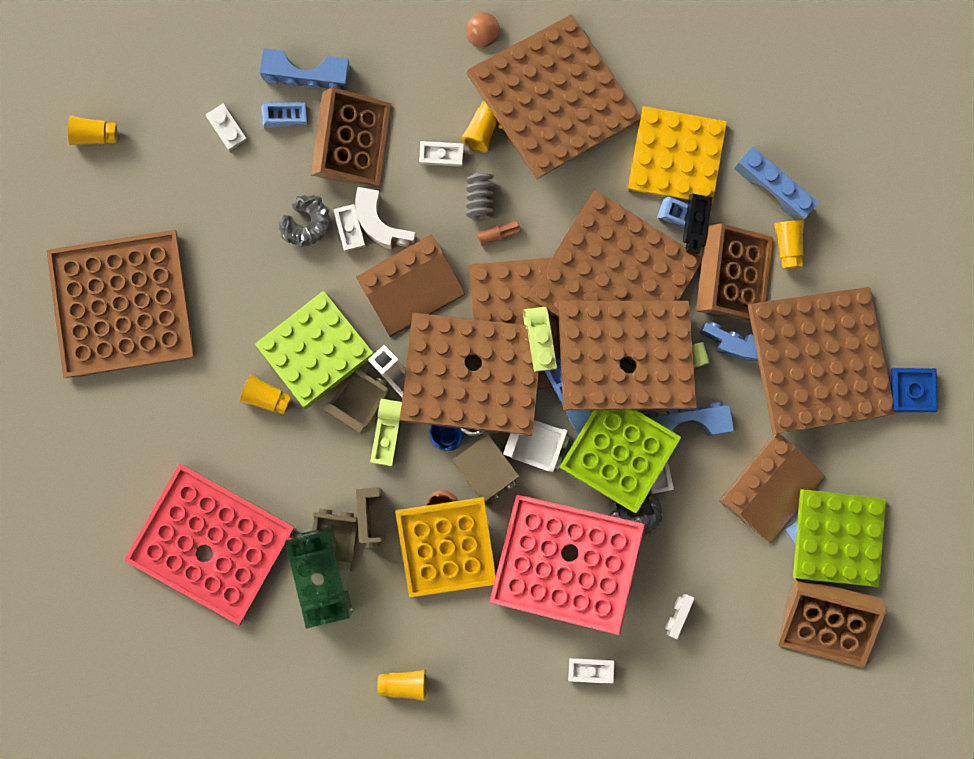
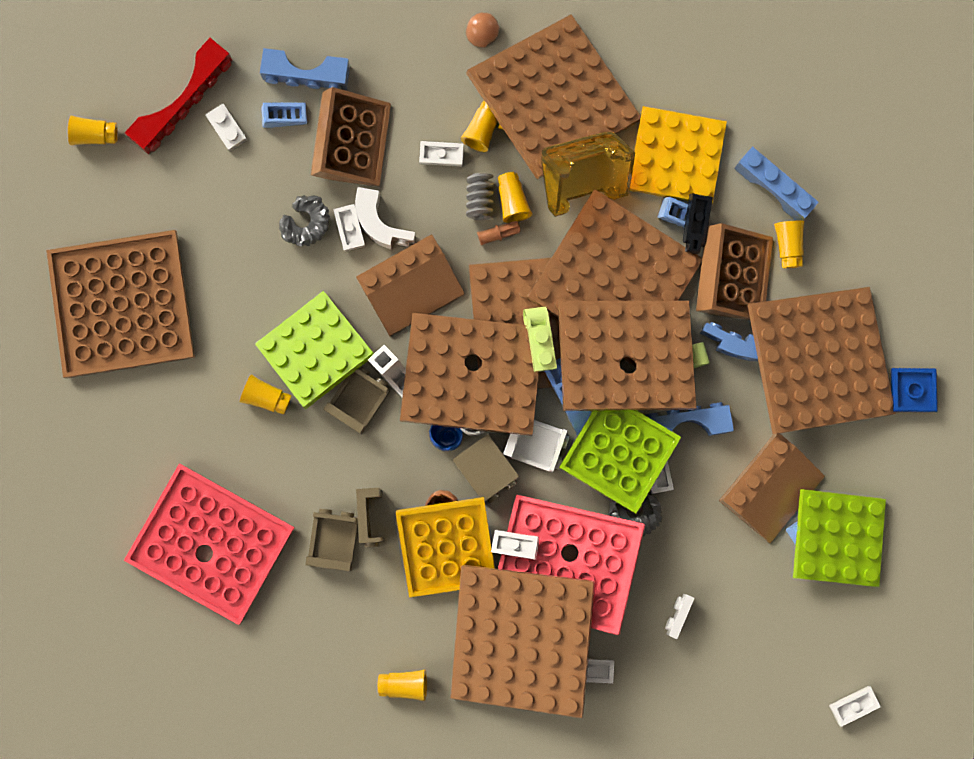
(151, 129): none -> red arch
(311, 554): clear green plate -> none
(386, 432): yellowish green plate -> none
(513, 198): none -> yellow plant
(515, 545): none -> white plate
(522, 640): none -> medium nougat plate
(584, 165): none -> clear yellow windscreen
(831, 622): medium nougat slope -> none
(854, 706): none -> white plate

